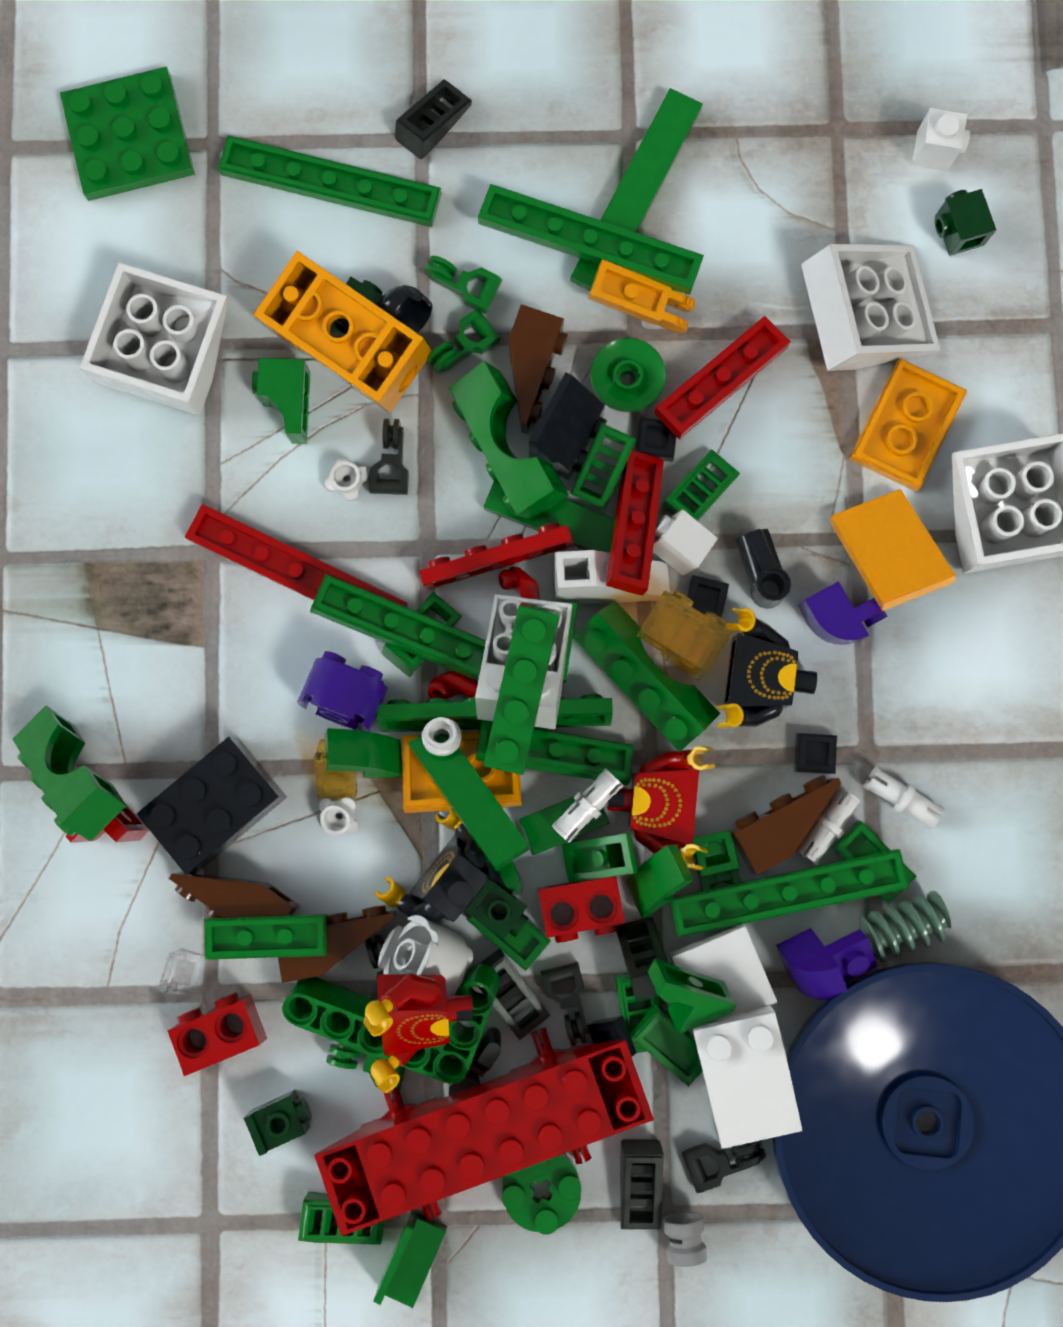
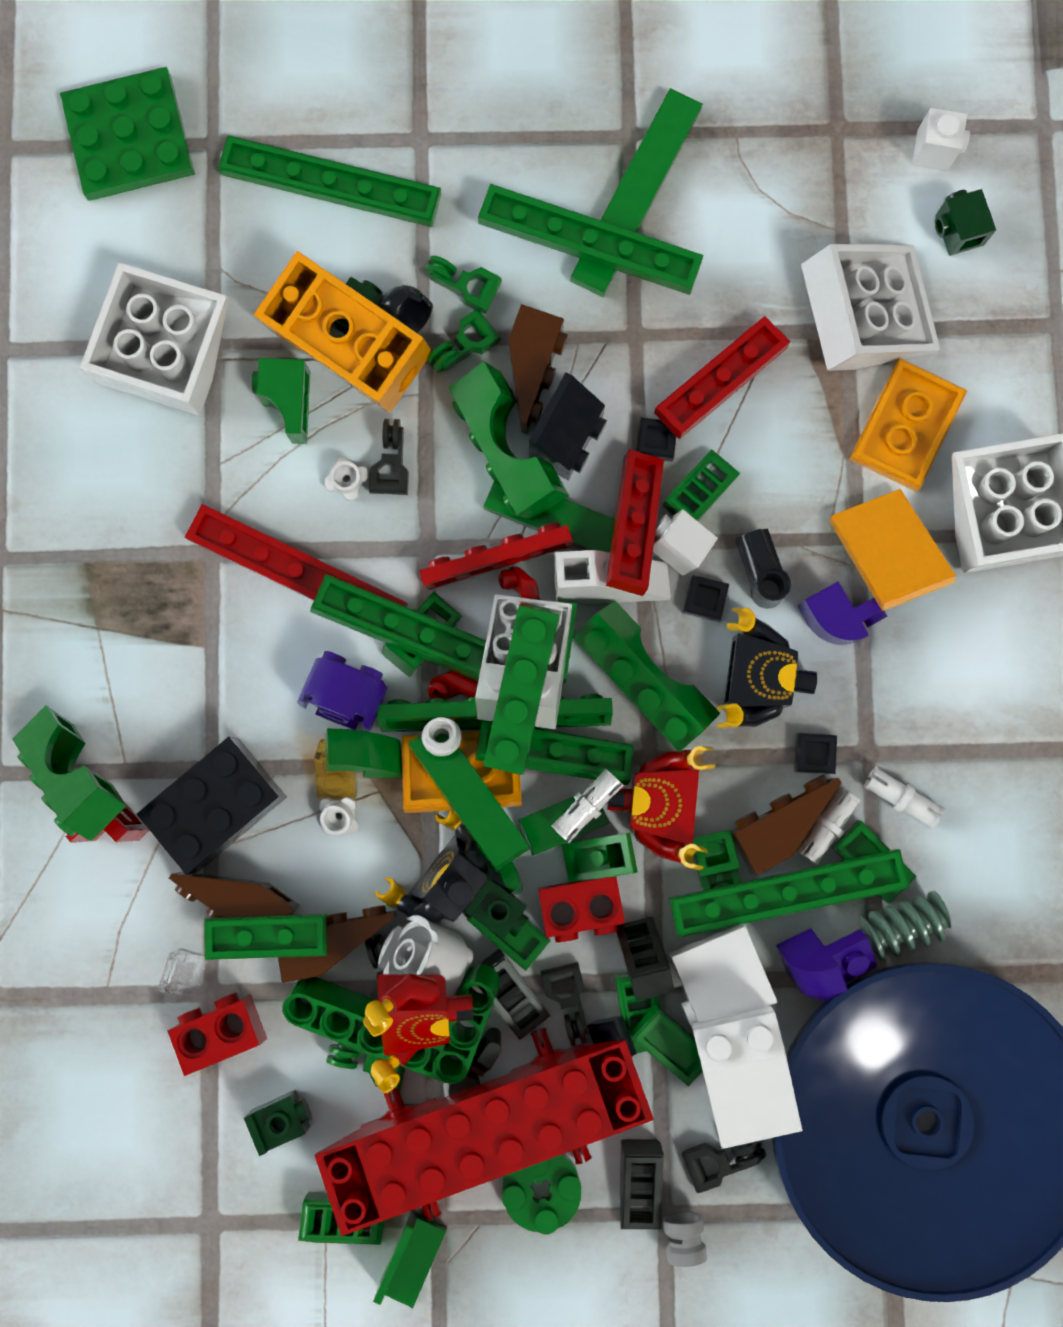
(416, 135): pearl dark grey slope -> none
(588, 495): green slope -> none
(632, 358): green dish -> none
(639, 296): light orange hinge -> none
(658, 880): green slope -> none
(685, 634): clear yellow brick -> none
(691, 995): green slope -> none

